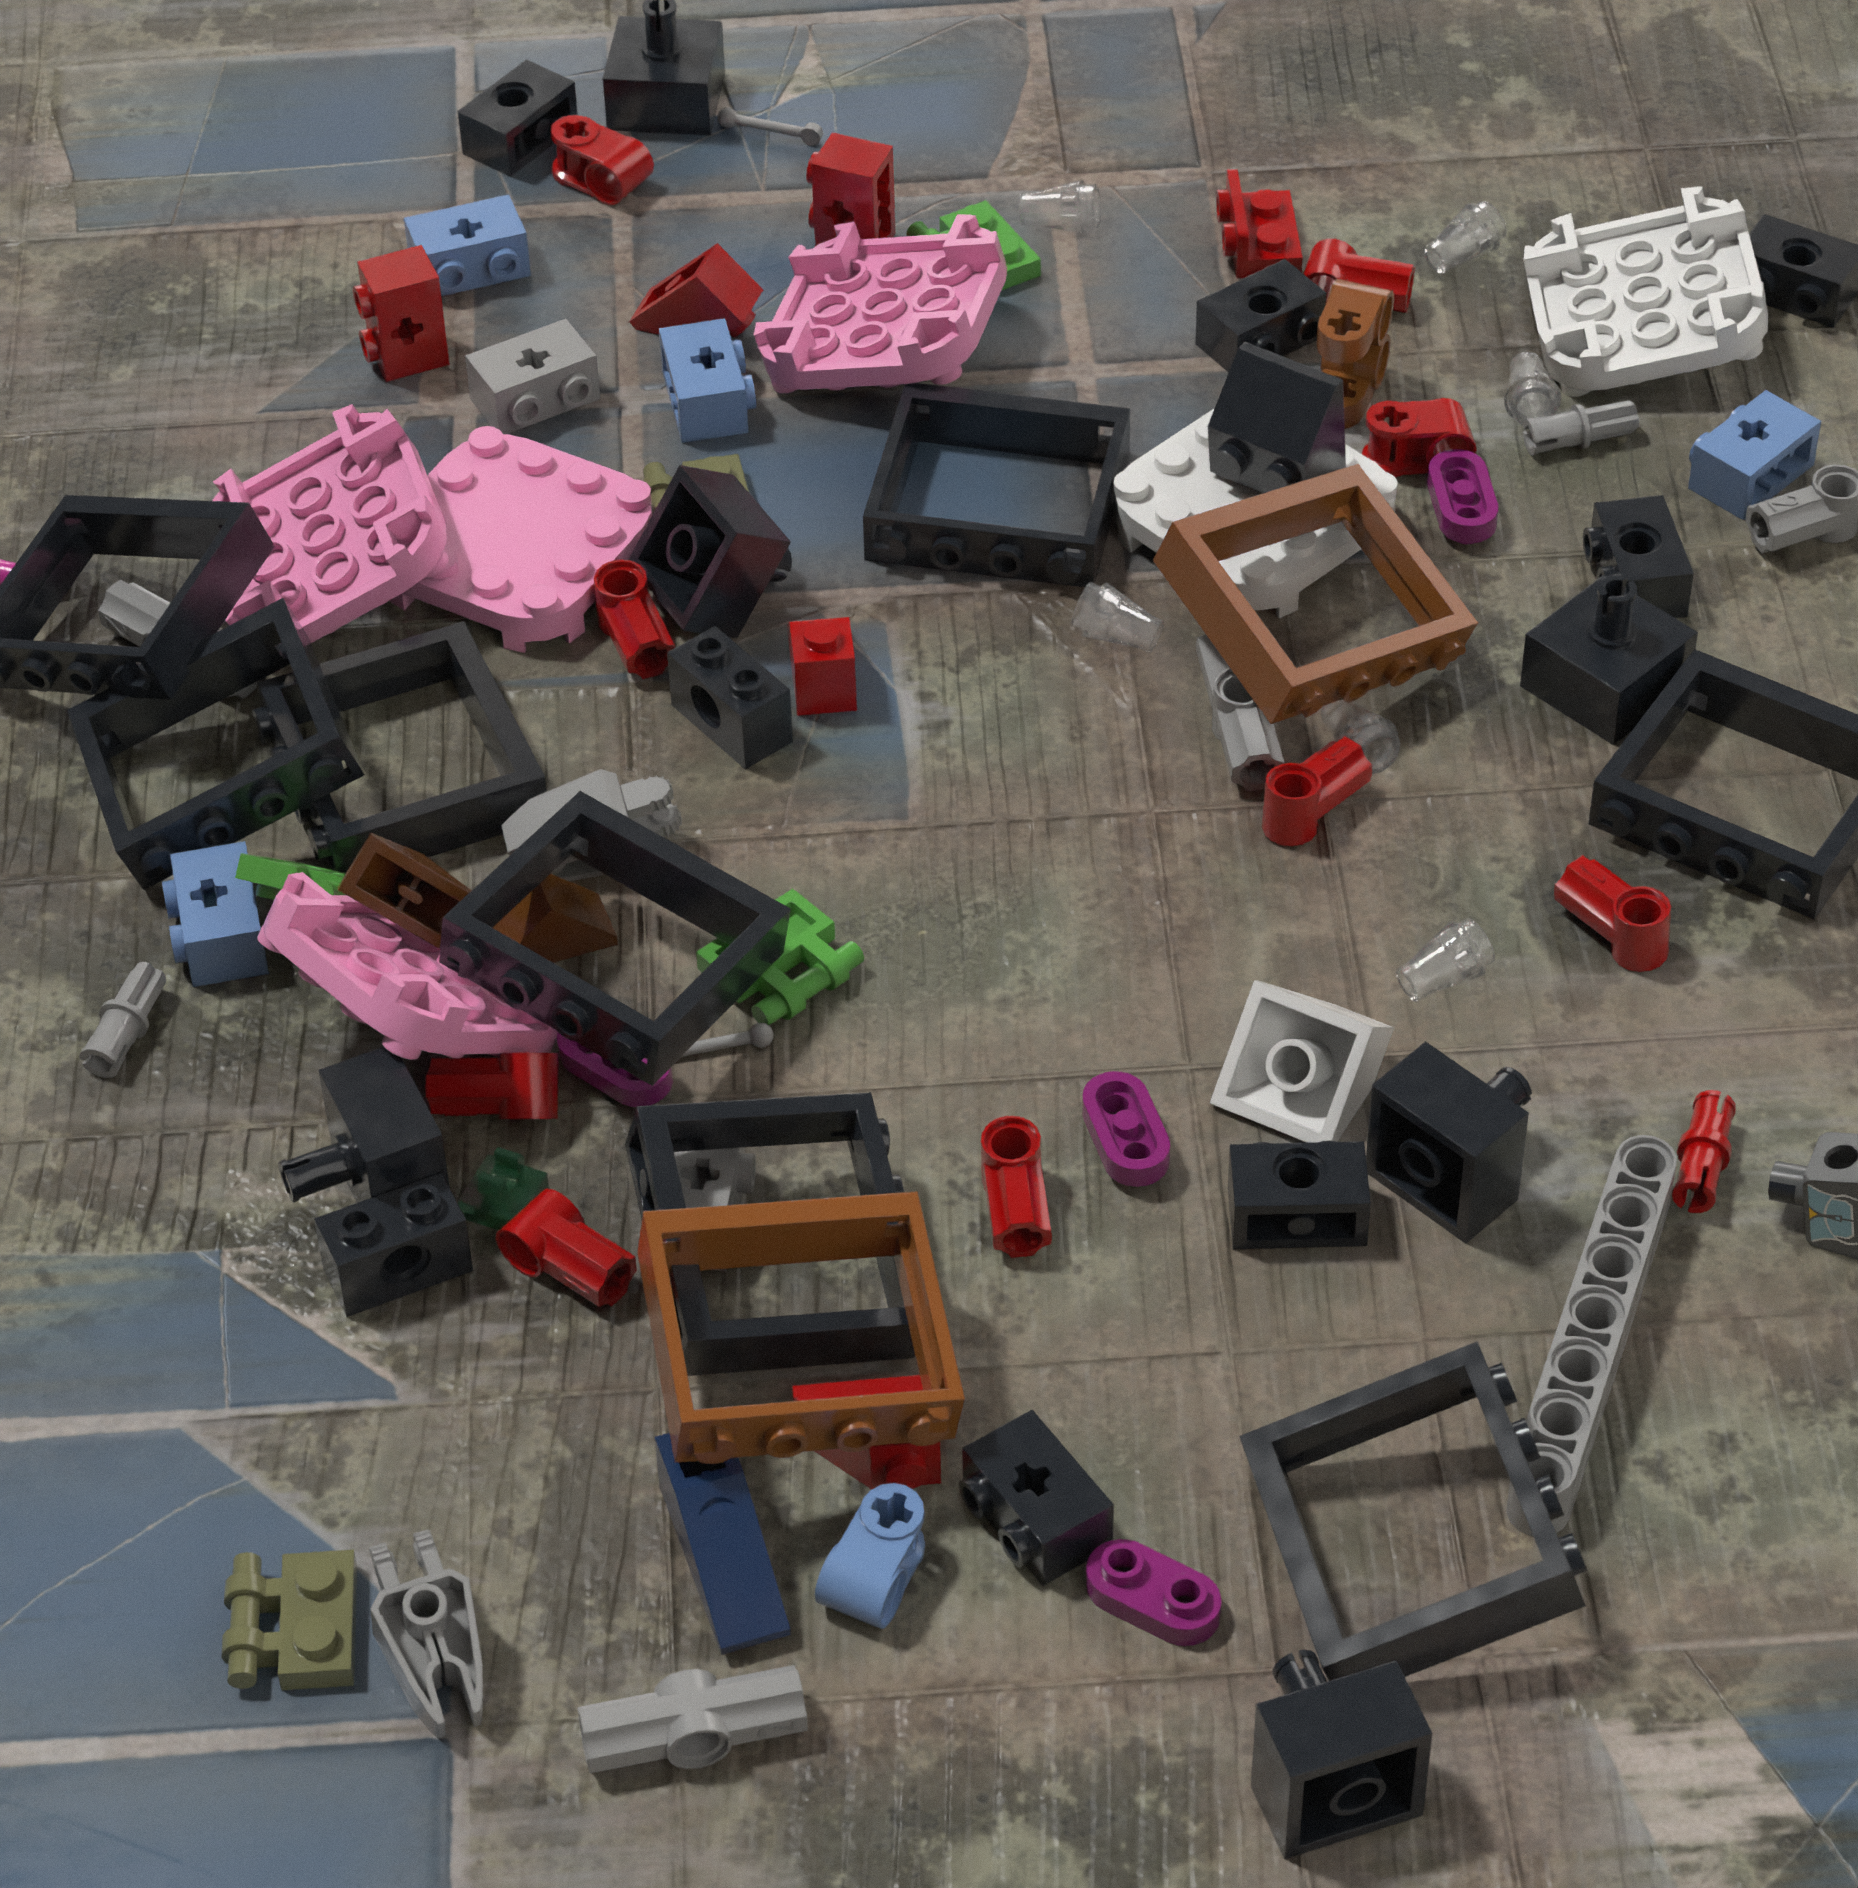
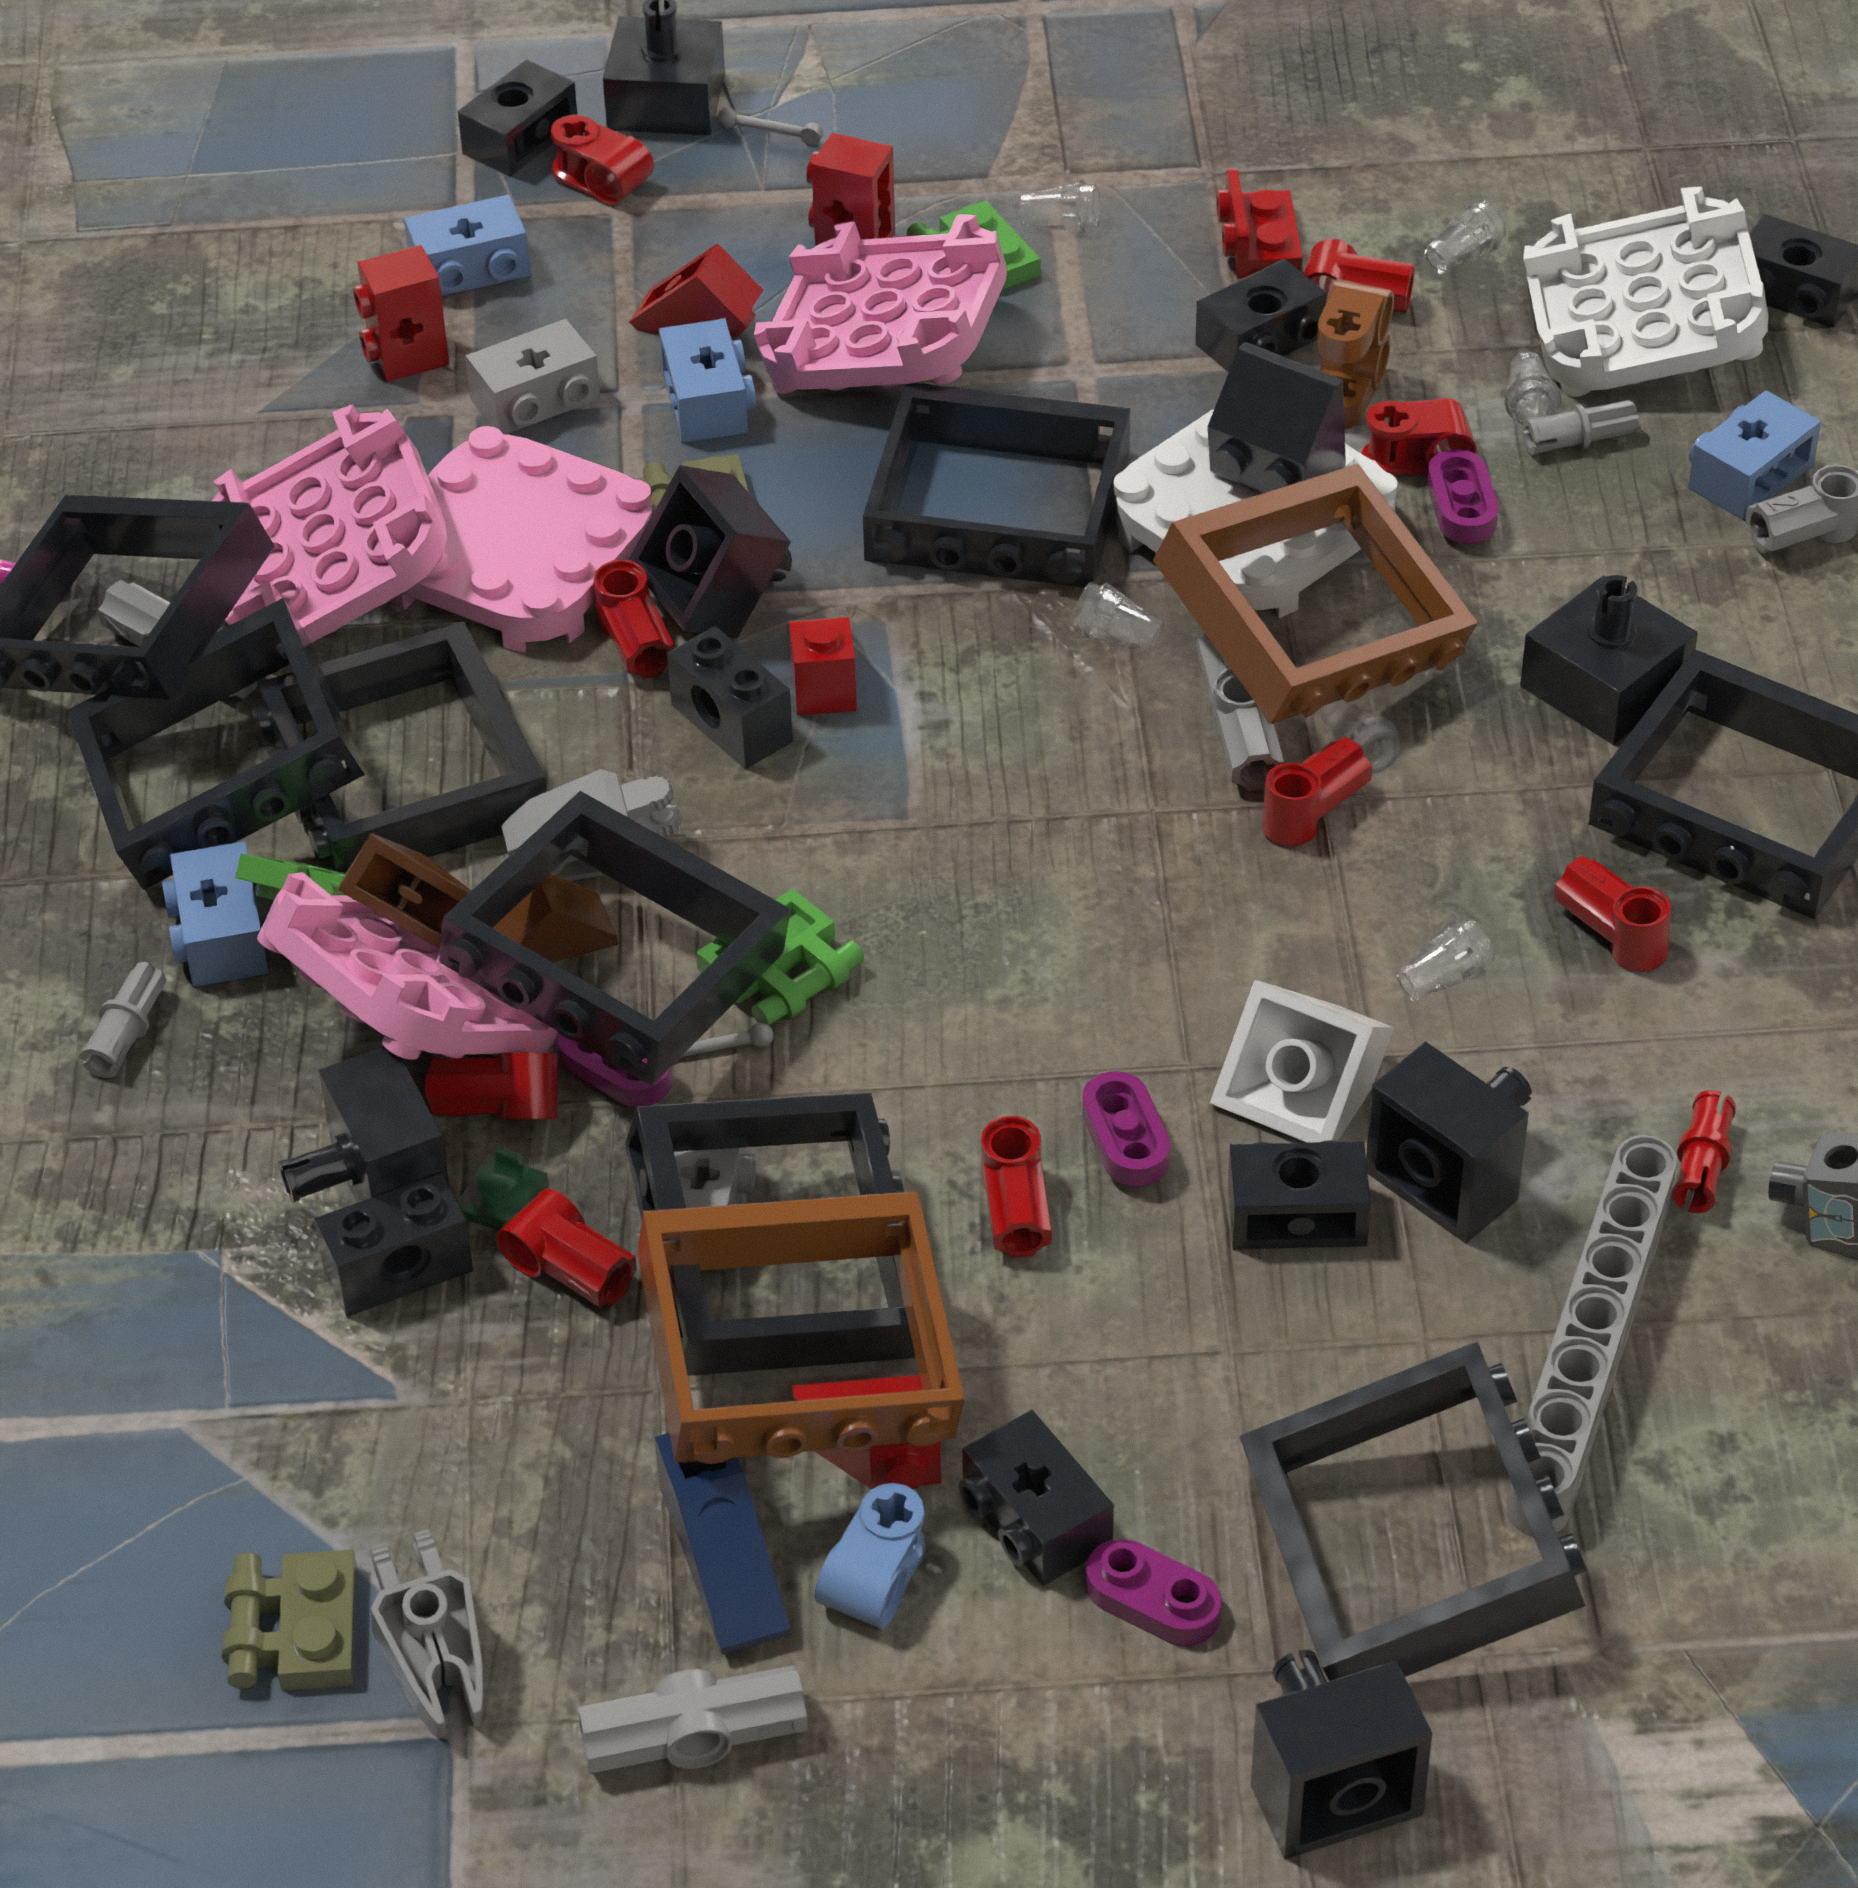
(1643, 544): black brick -> none

